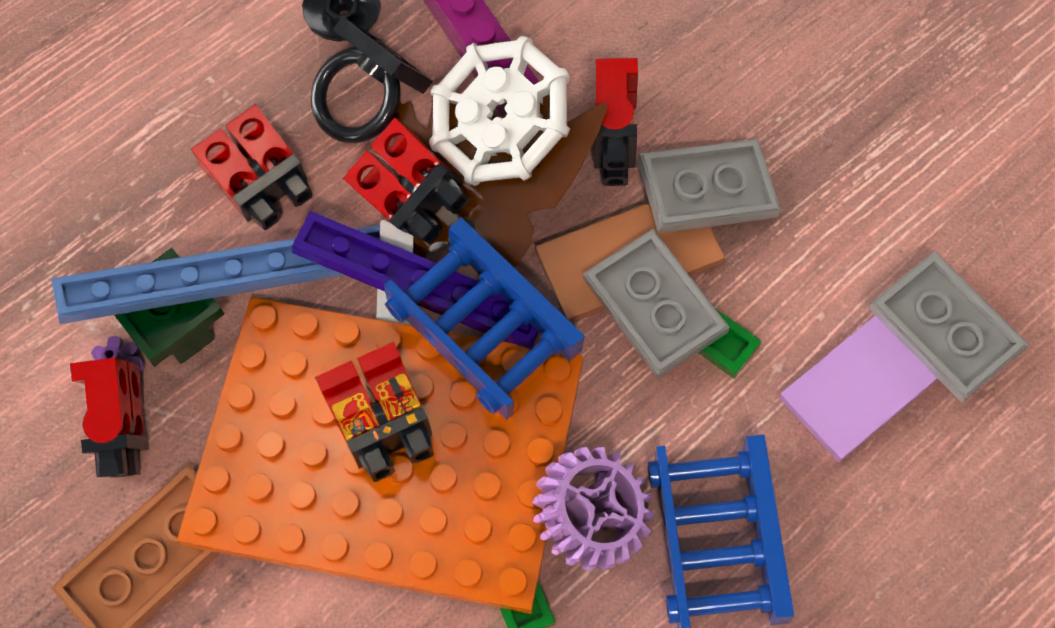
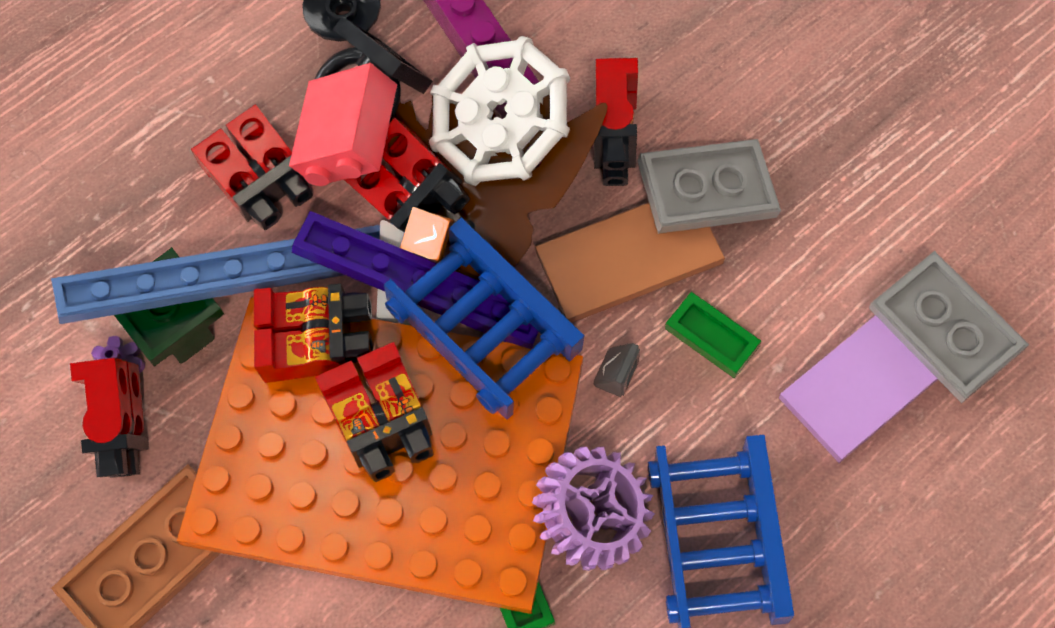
(308, 331): none -> hips
(343, 125): none -> coral brick
(426, 234): none -> slope
(618, 369): none -> dark grey slope
(655, 303): light grey tile -> none

